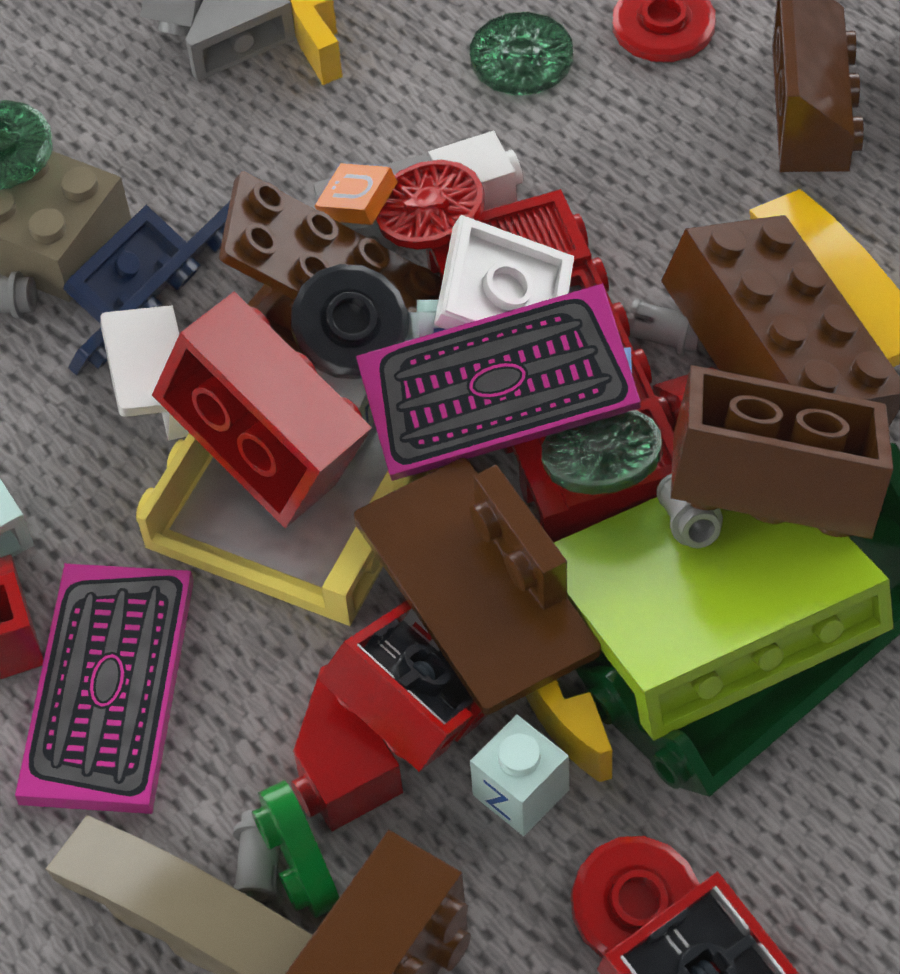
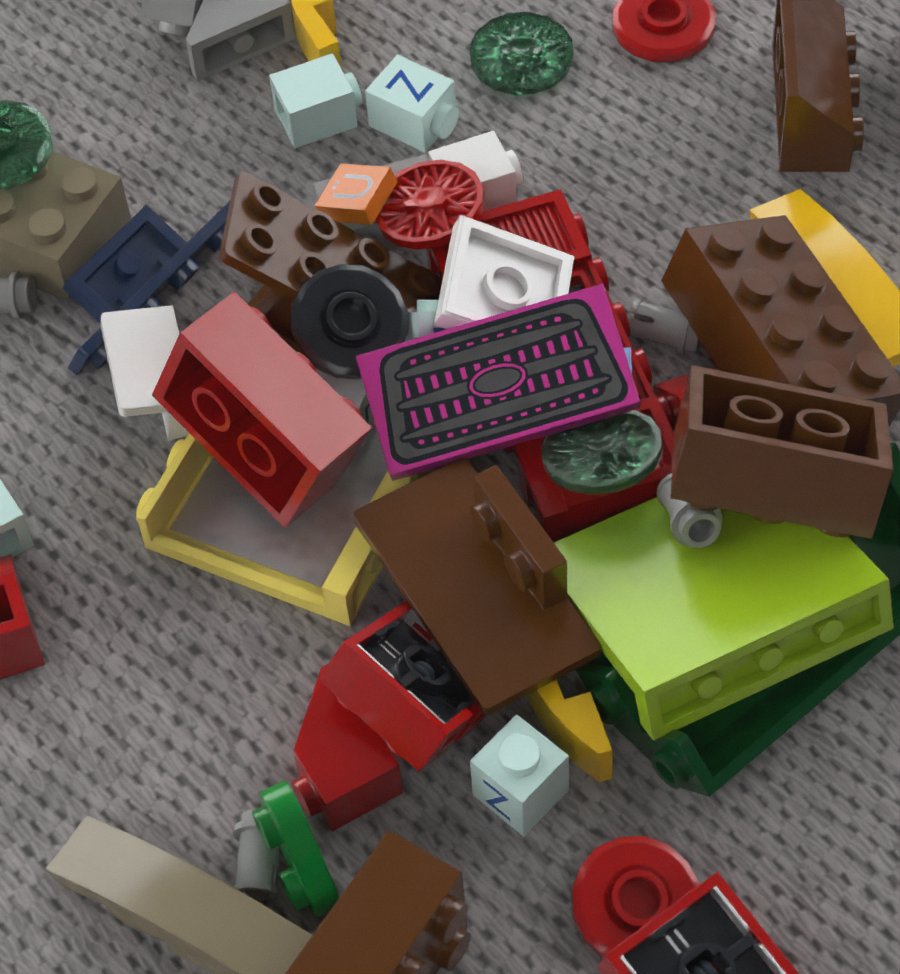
(106, 689): tile -> none
(315, 100): none -> light aqua brick
(412, 103): none -> light aqua brick

